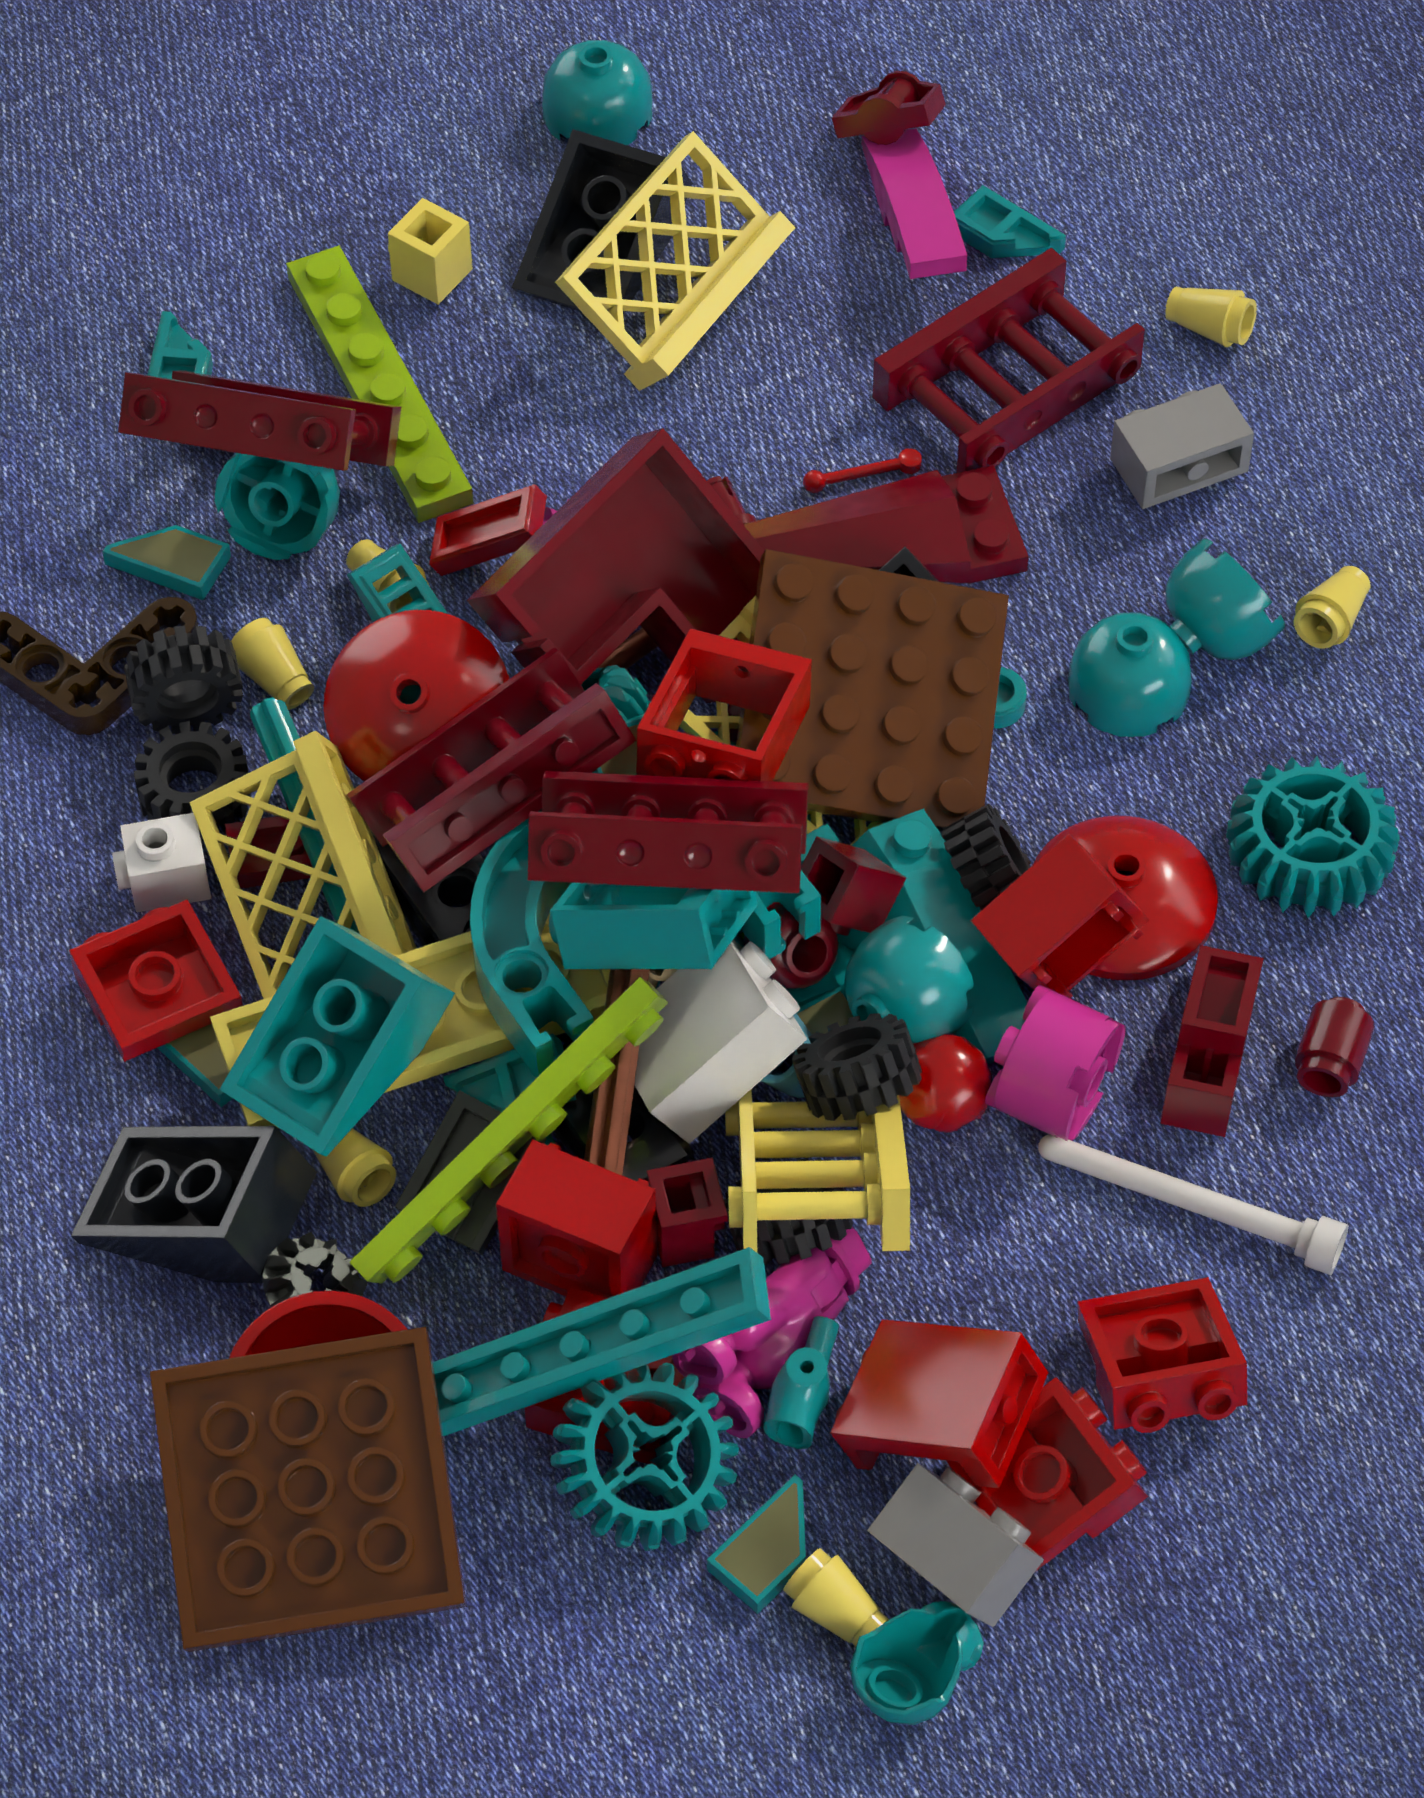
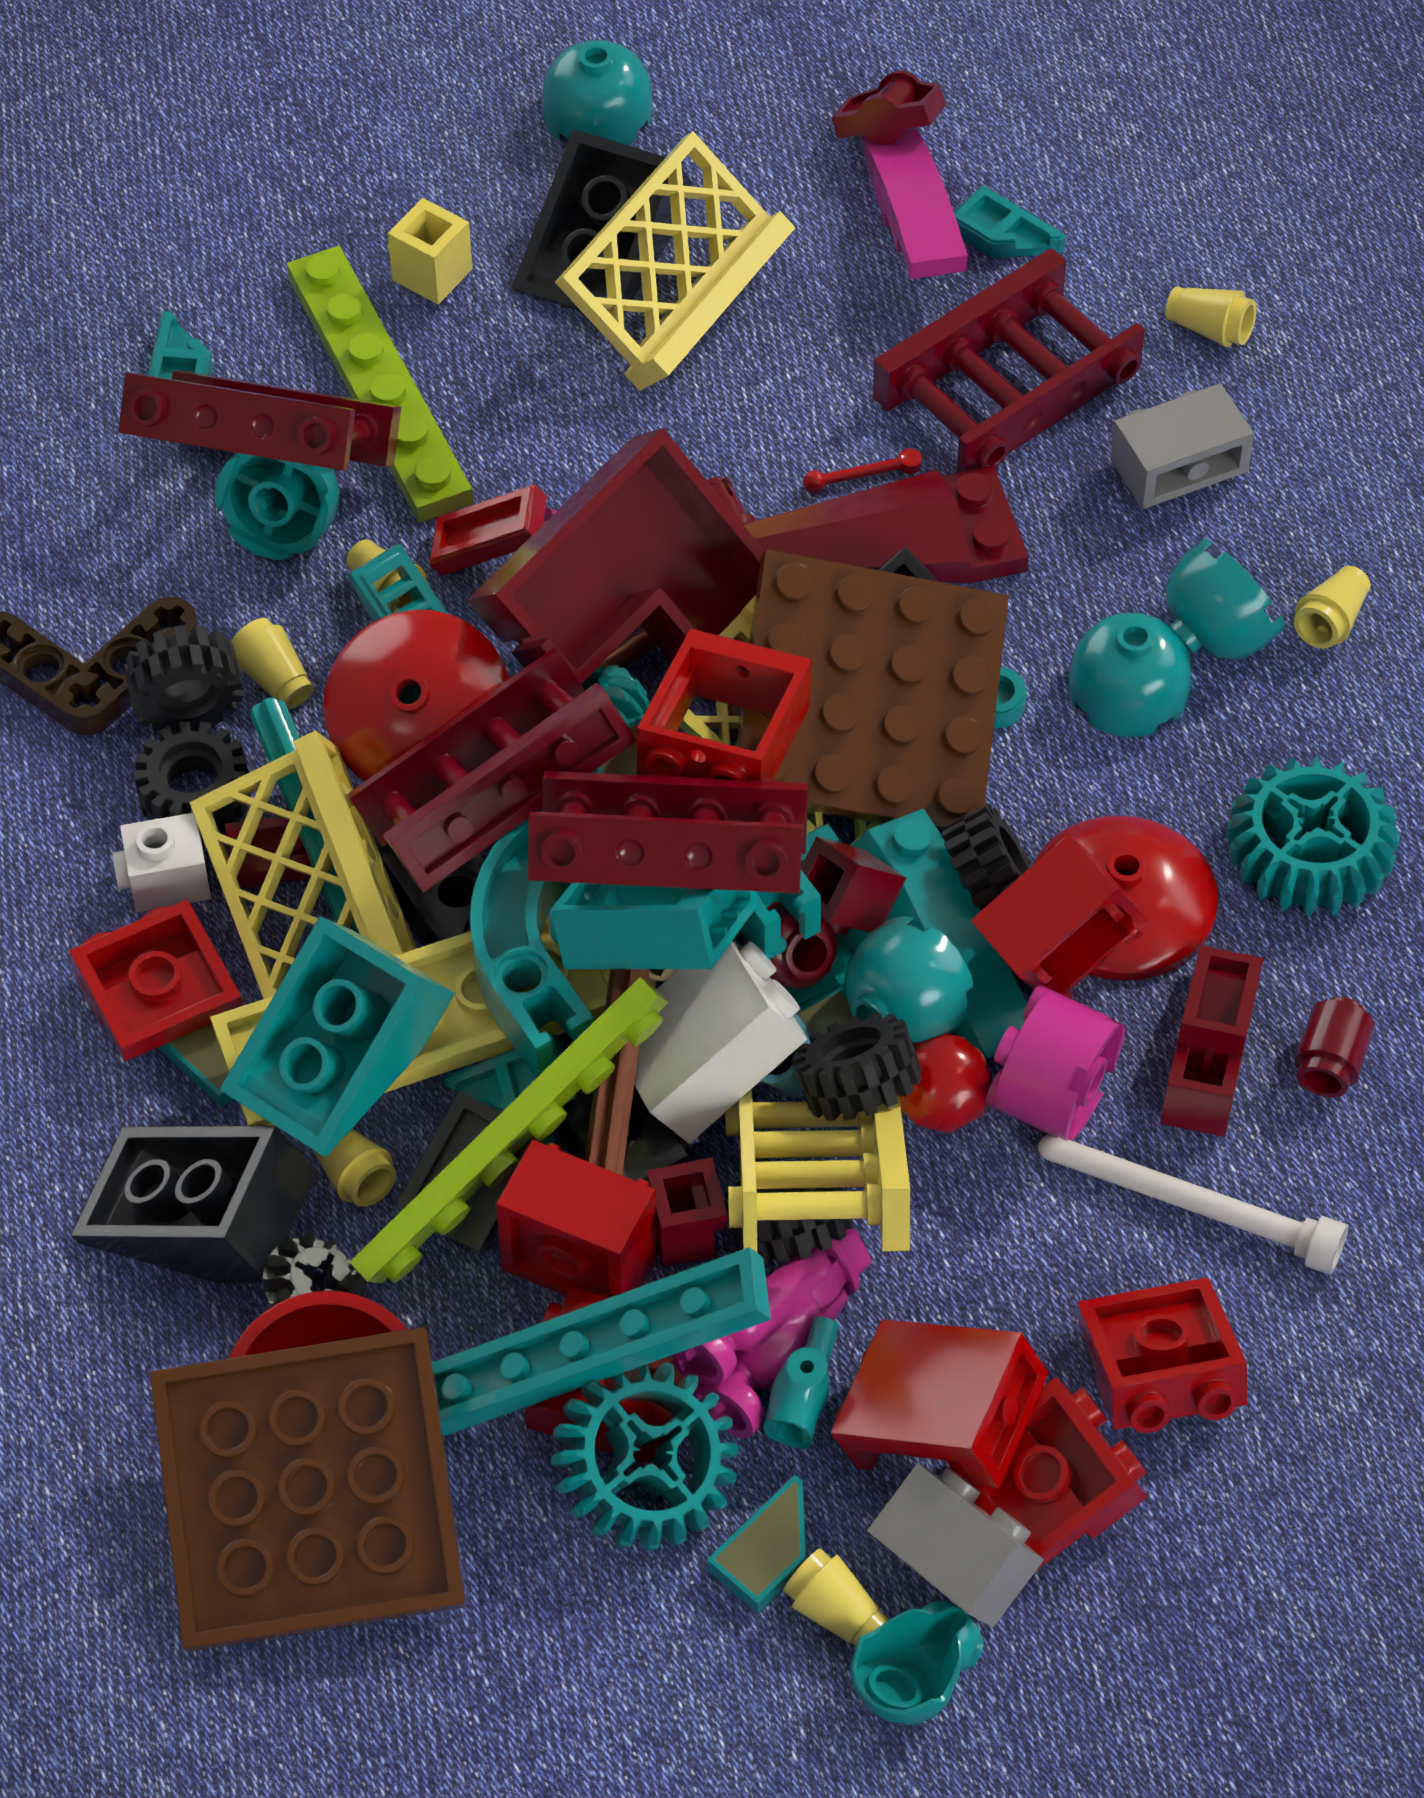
(171, 559): tile -> none

